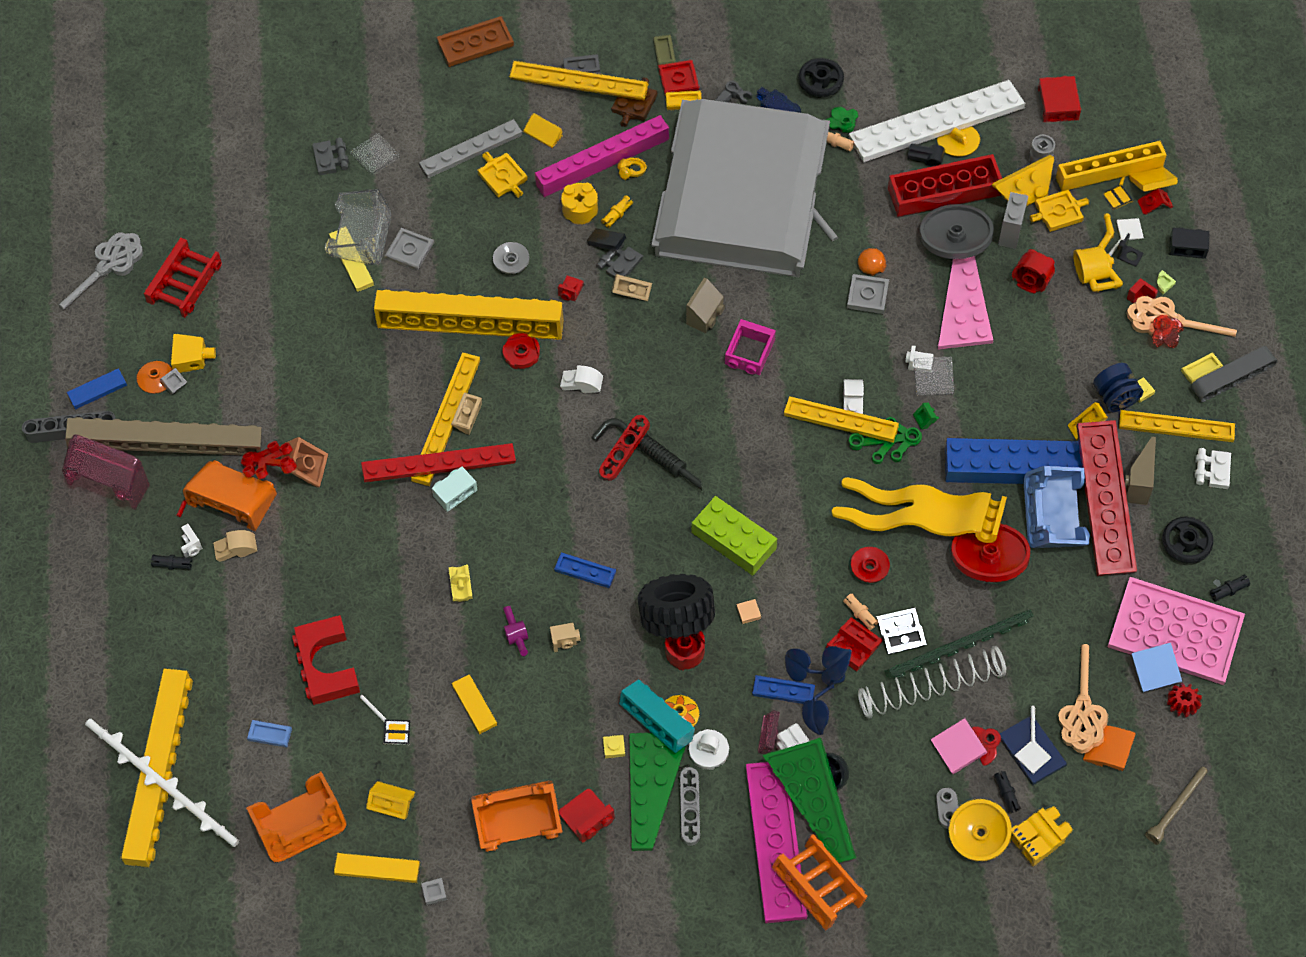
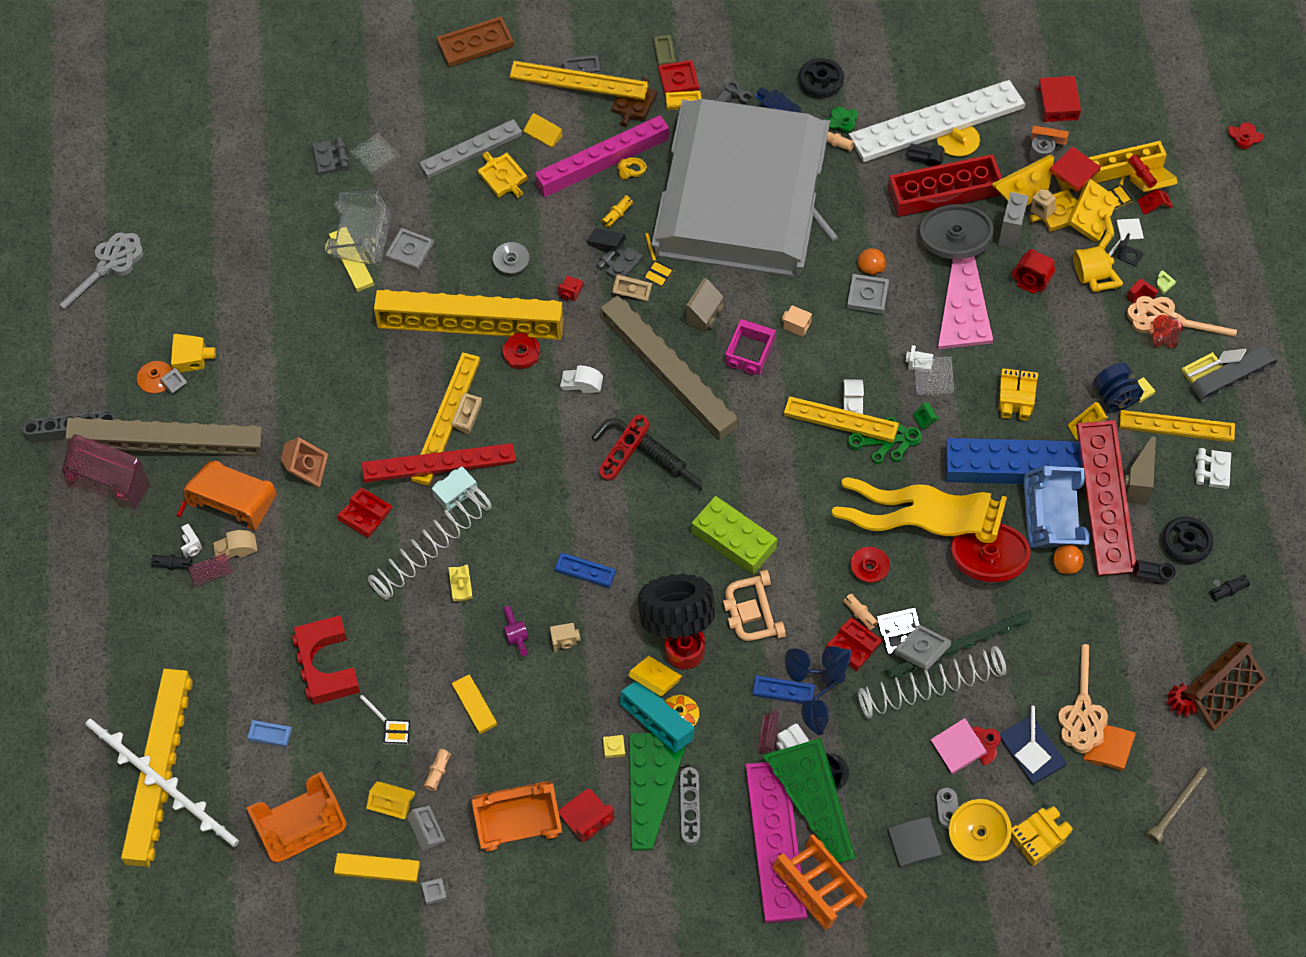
(96, 388): blue tile -> none
(173, 264): red fence -> none
(210, 569): none -> clear pink plate
(253, 459): red plant -> none
(364, 512): none -> red slope
(425, 827): none -> light grey slope
(437, 769): none -> light nougat pin
(471, 495): none -> white piece
(579, 203): yellow brick -> none
(654, 676): none -> yellow plate
(657, 272): none -> piece
(669, 367): none -> dark tan brick
(708, 749): white tile -> none
(735, 621): none -> light nougat bar
(797, 320): none -> light nougat brick
(915, 842): none -> dark grey slope
(922, 647): none -> light grey tile
(1007, 792): black pin -> none
(1016, 400): none -> yellow hips
(1045, 199): none -> tan brick
(1058, 136): none -> orange slope
(1068, 559): none -> orange hair
(1075, 169): none -> red tile
(1090, 210): none -> yellow plate
(1142, 171): none -> red pin
(1153, 572): none -> black piece
(1156, 667): light blue tile -> none
(1189, 243): black brick -> none
(1198, 630): bright pink plate -> none
(1218, 673): none -> reddish brown fence
(1226, 357): none -> white piece
(1245, 135): none -> red plate

